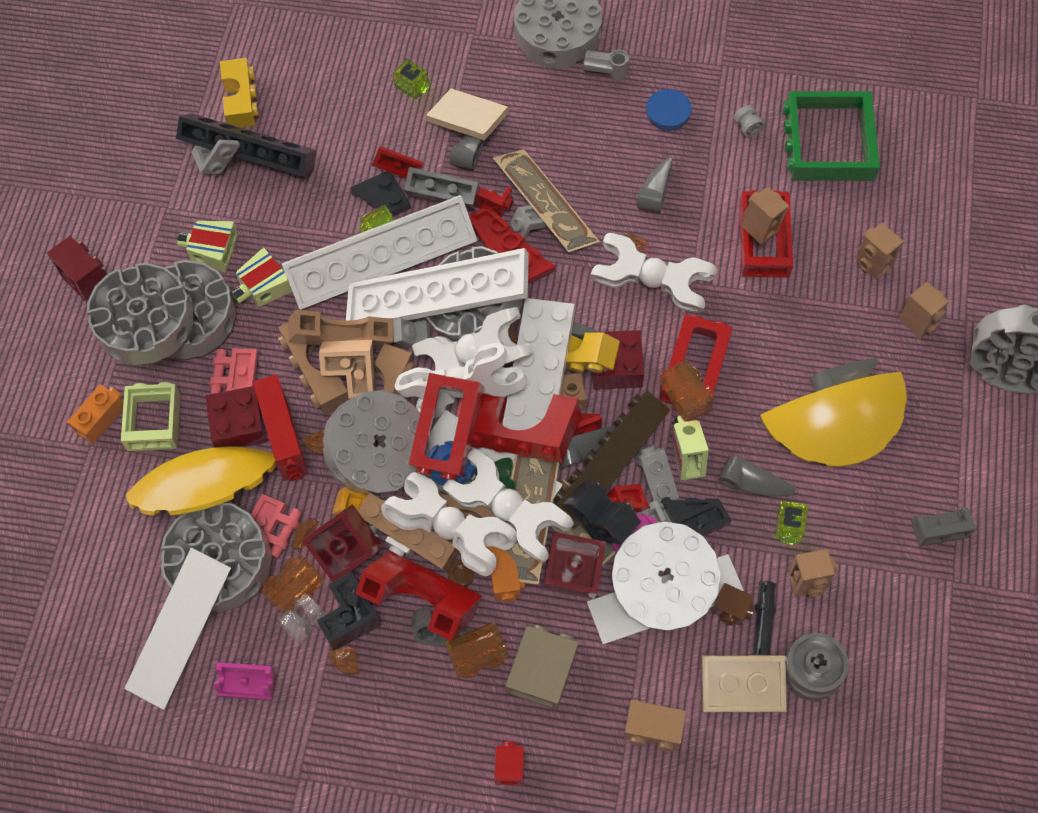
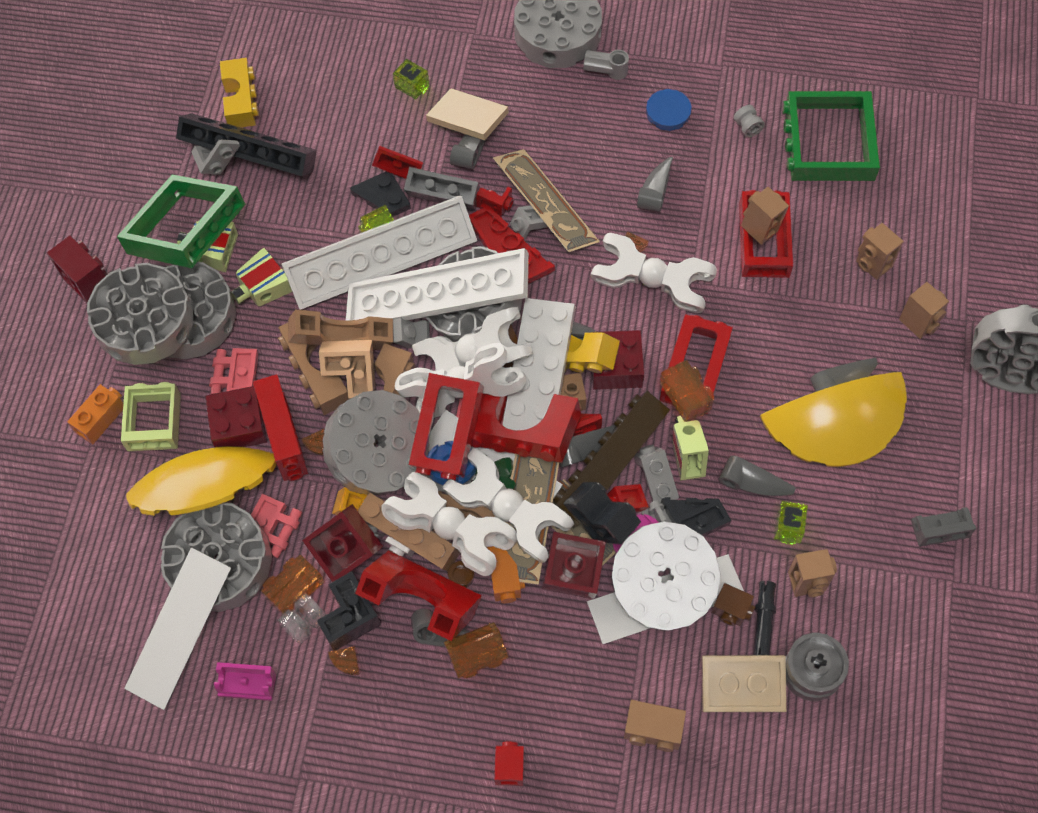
(226, 207): none -> green window
(303, 530): clear orange tile -> none
(542, 666): dark tan brick -> none

